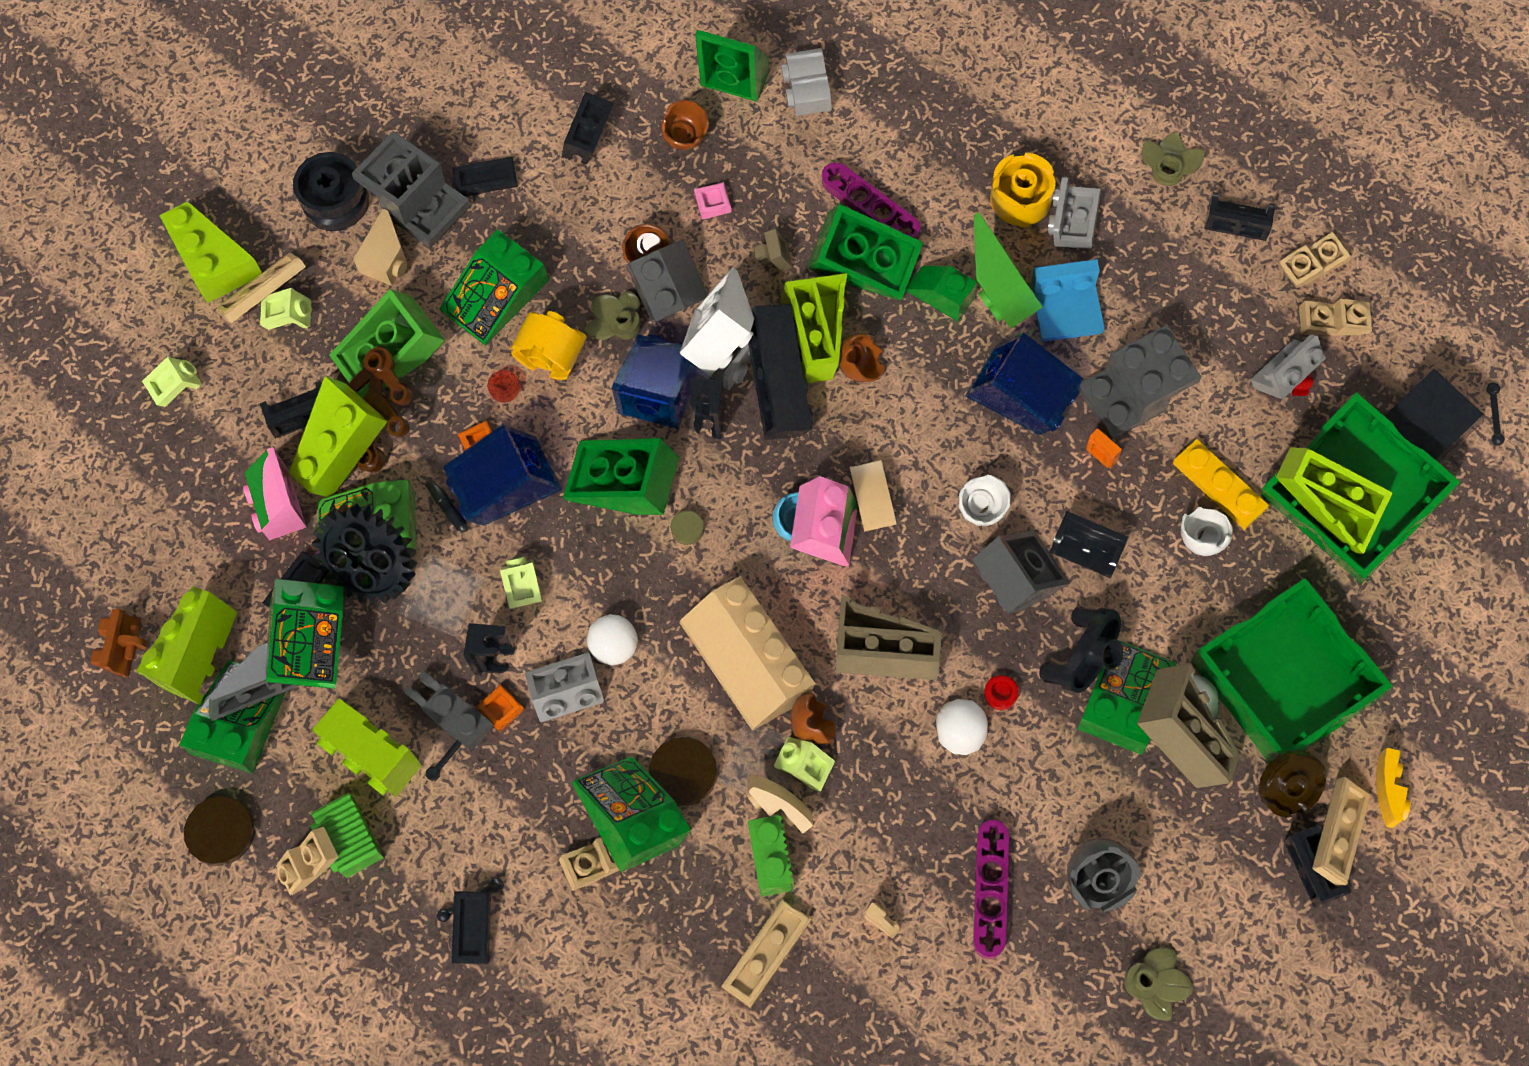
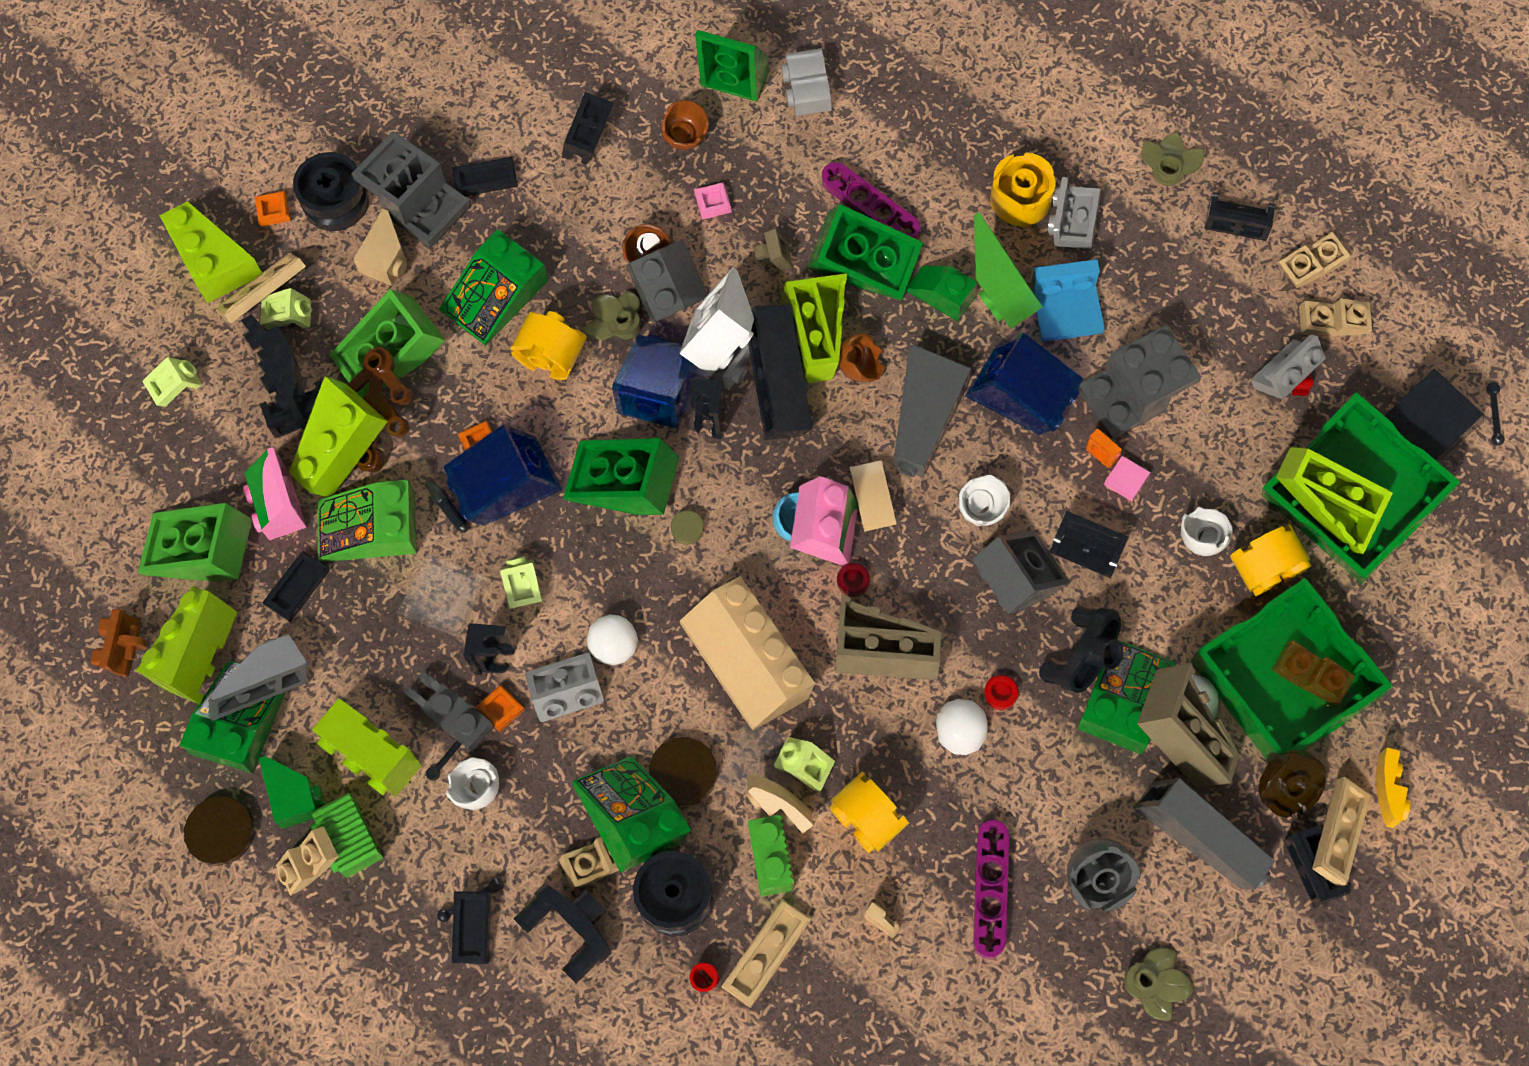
(196, 543): none -> bright green slope
(272, 208): none -> orange tile
(278, 366): none -> black slope
(290, 794): none -> green slope
(304, 633): green slope -> none
(364, 553): black gear -> none
(482, 777): none -> white hair
(503, 386): clear red tile -> none
(580, 915): none -> black connector
(679, 914): none -> black wheel
(699, 982): none -> red hinge
(809, 722): dark orange hair -> none
(853, 579): none -> dark red tile
(868, 812): none -> yellow brick
(928, 403): none -> dark grey slope
(1127, 478): none -> bright pink tile
(1204, 832): none -> dark grey slope
(1220, 484): yellow plate -> none
(1270, 558): none -> yellow brick
(1315, 675): none -> clear orange slope

